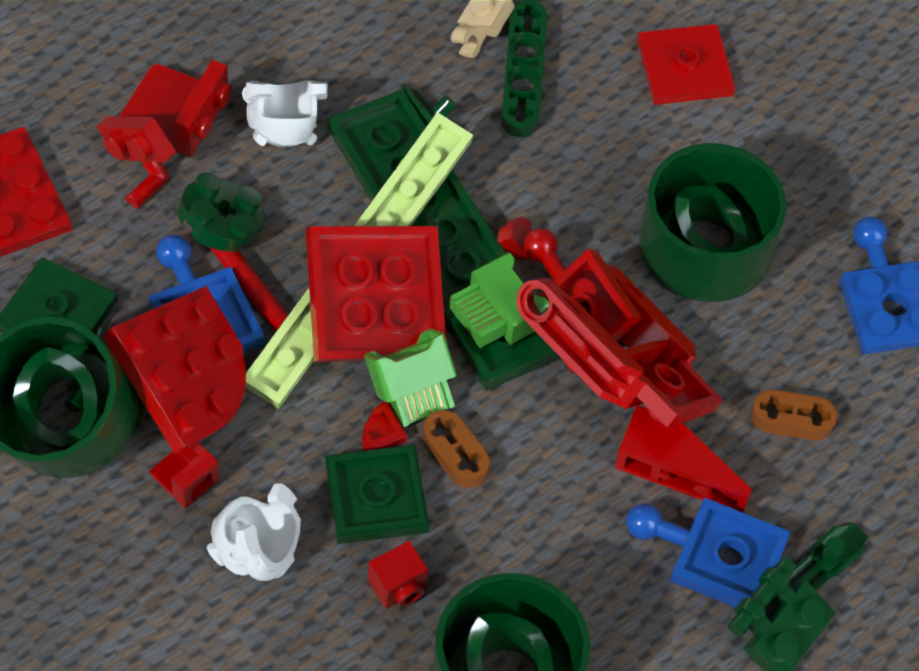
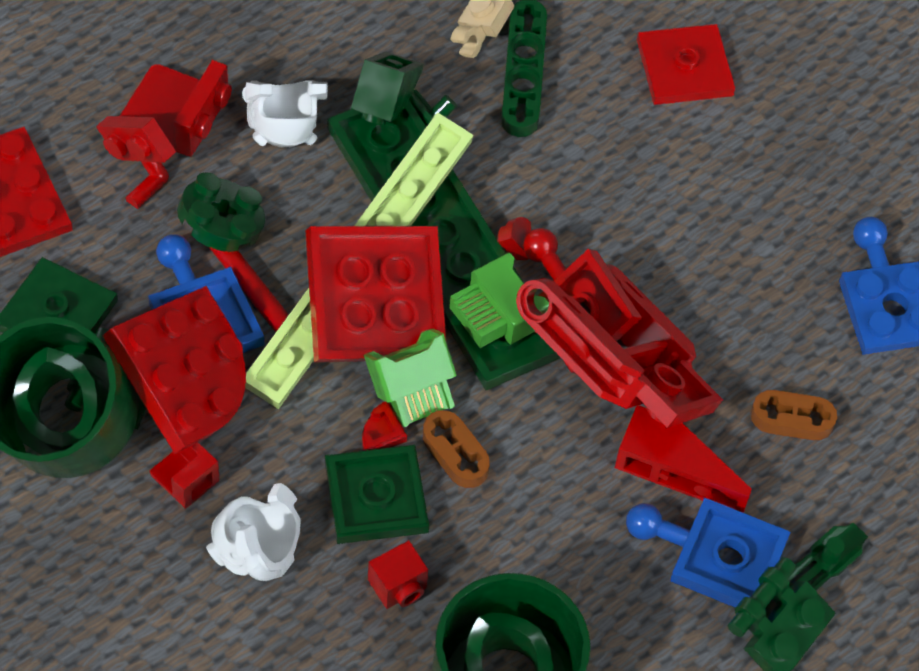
(385, 87): none -> dark green slope
(718, 187): dark green piece -> none

